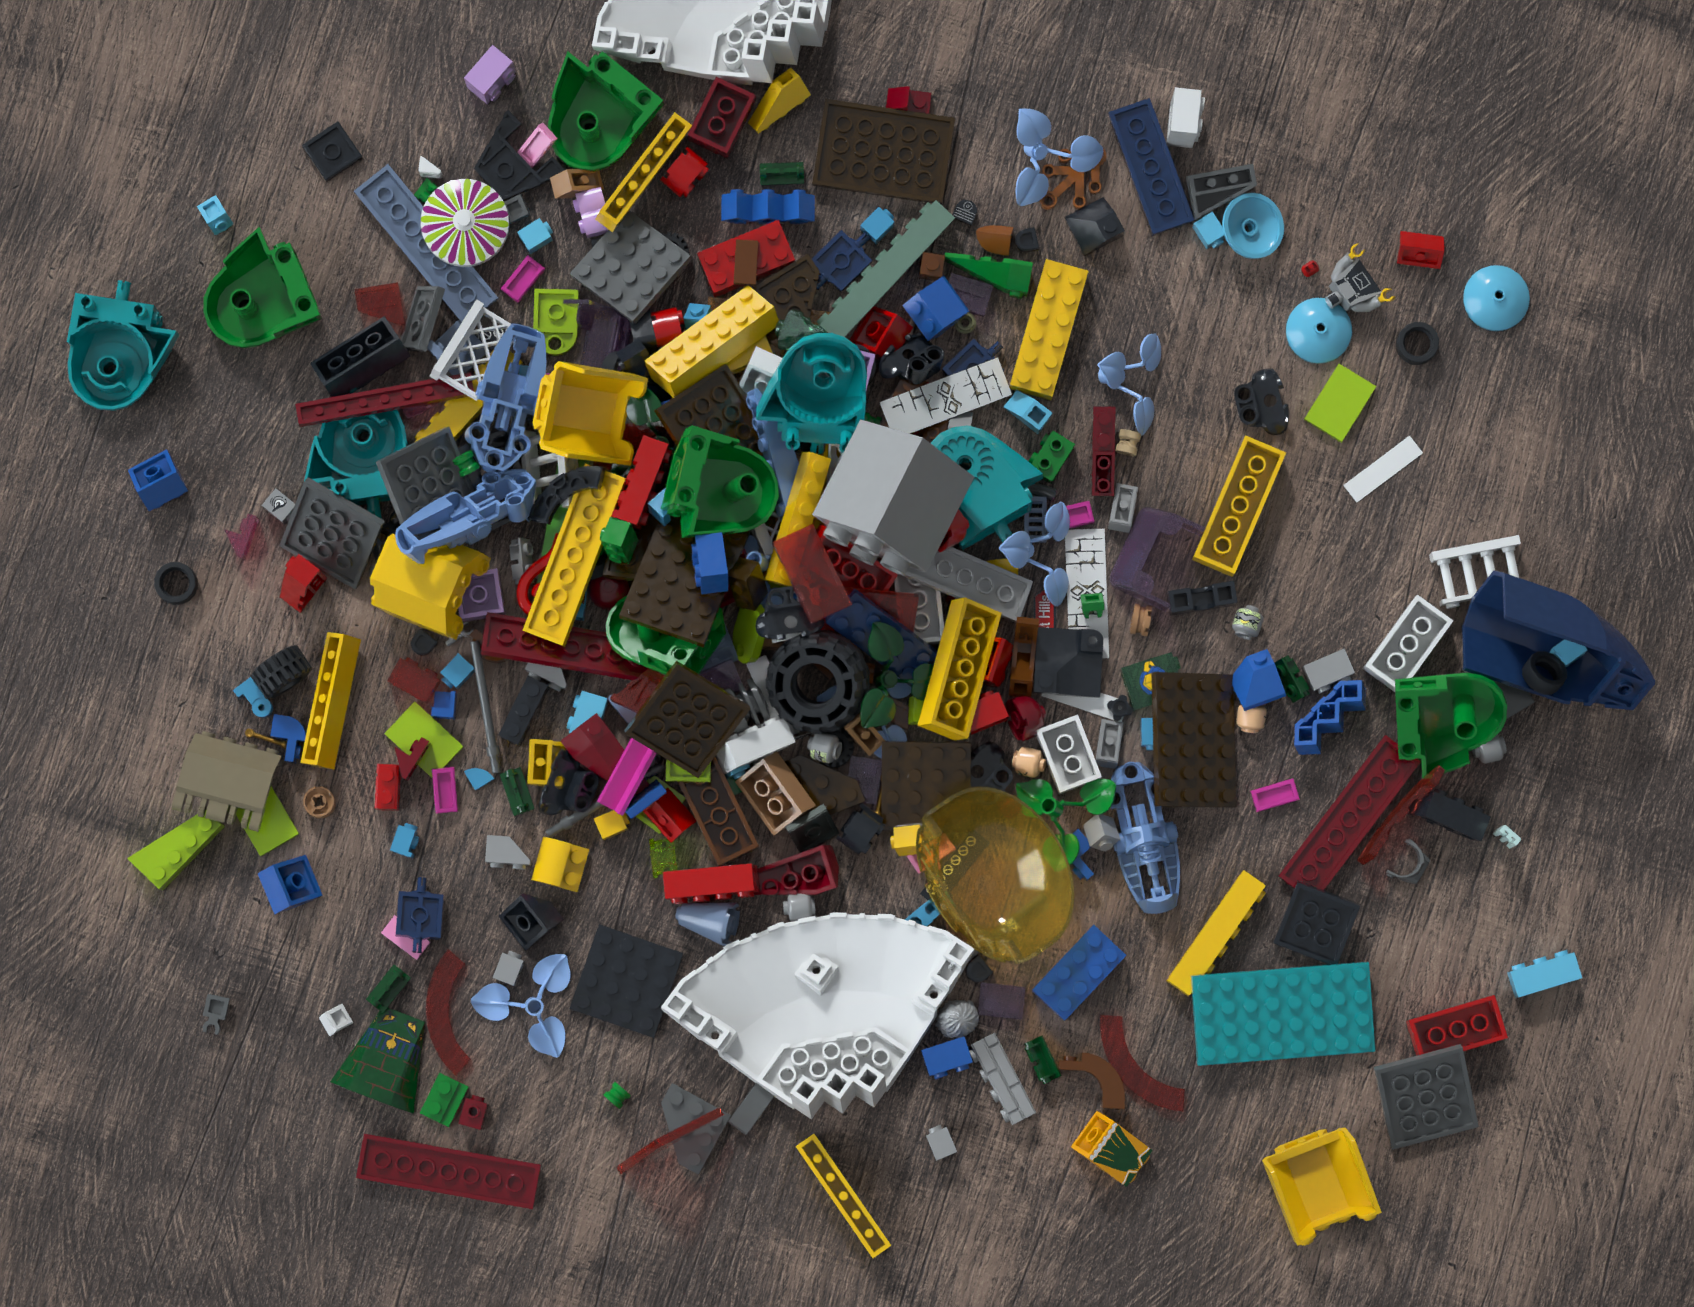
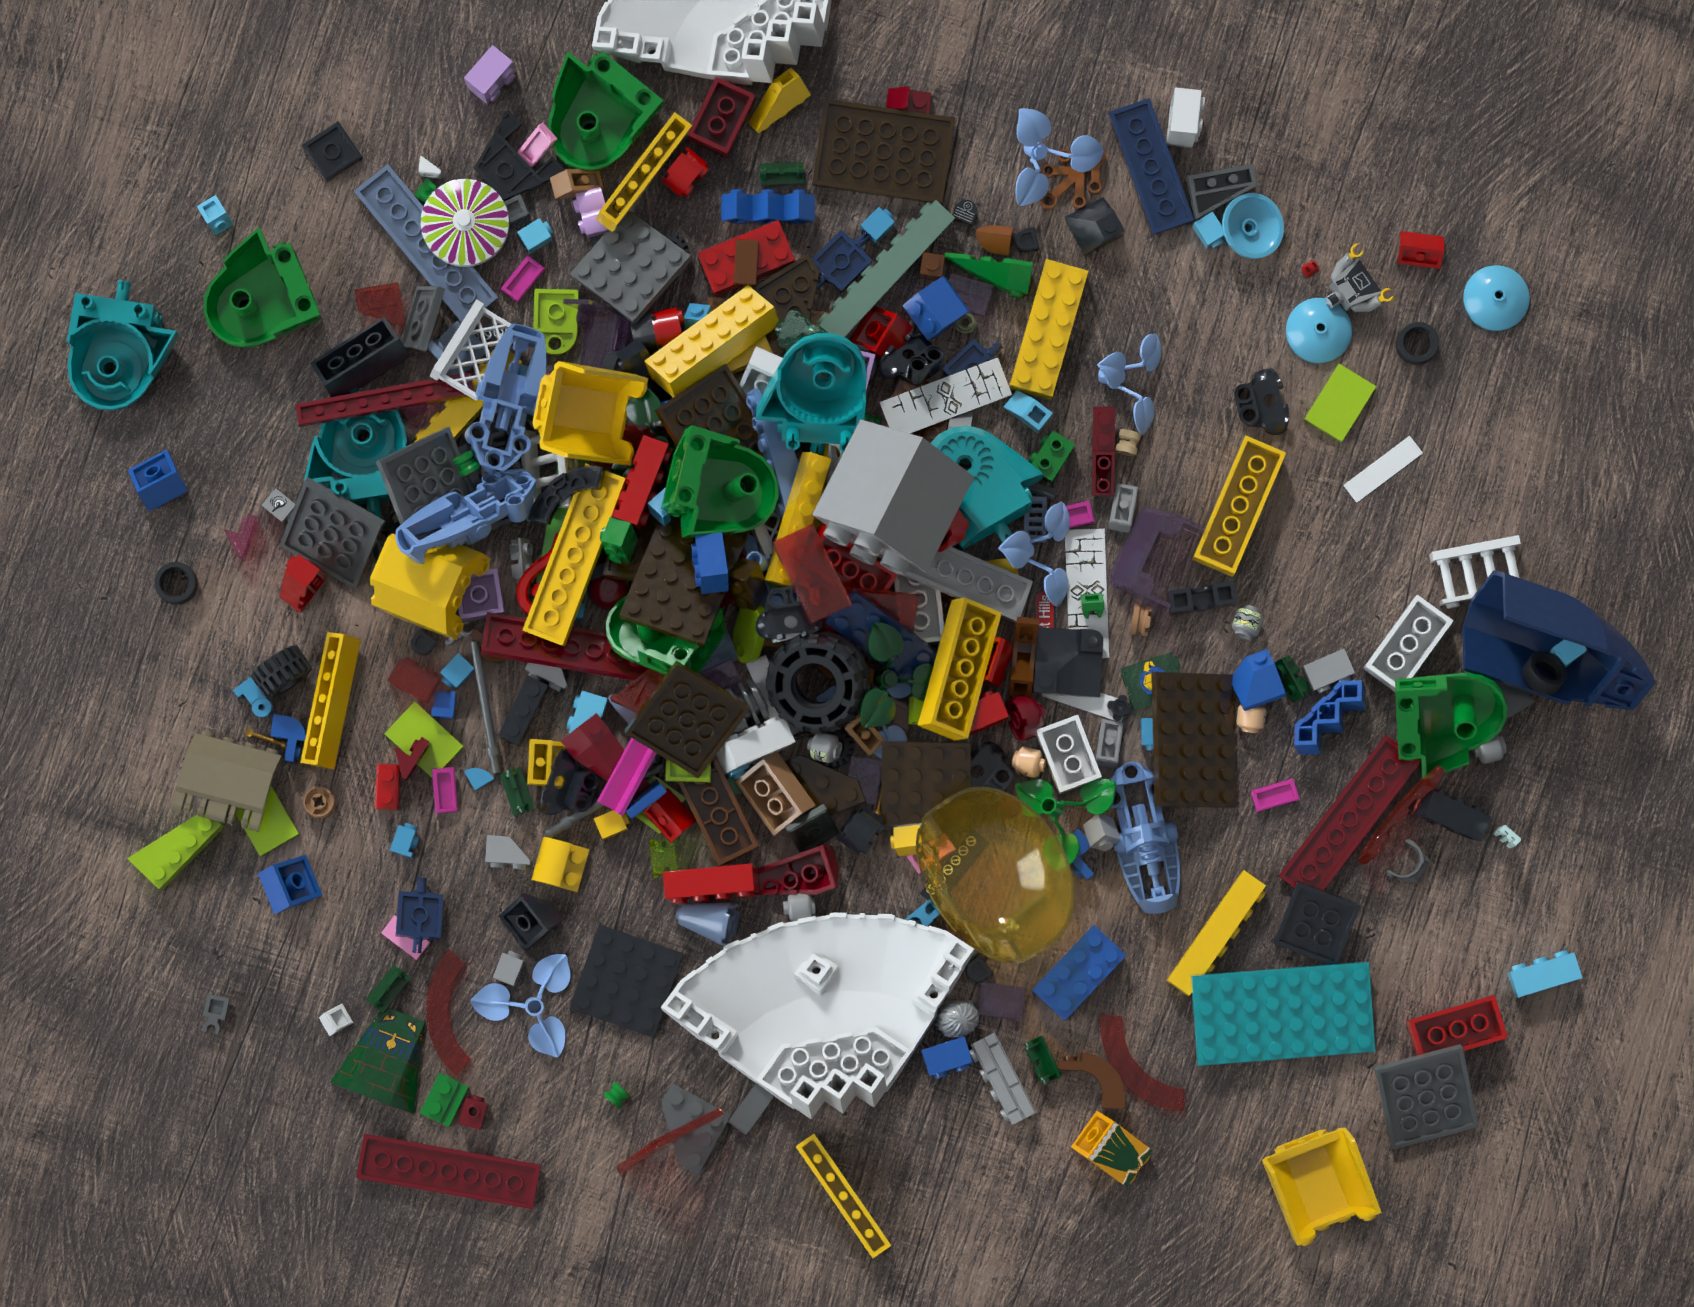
(940, 1142): light grey brick -> none

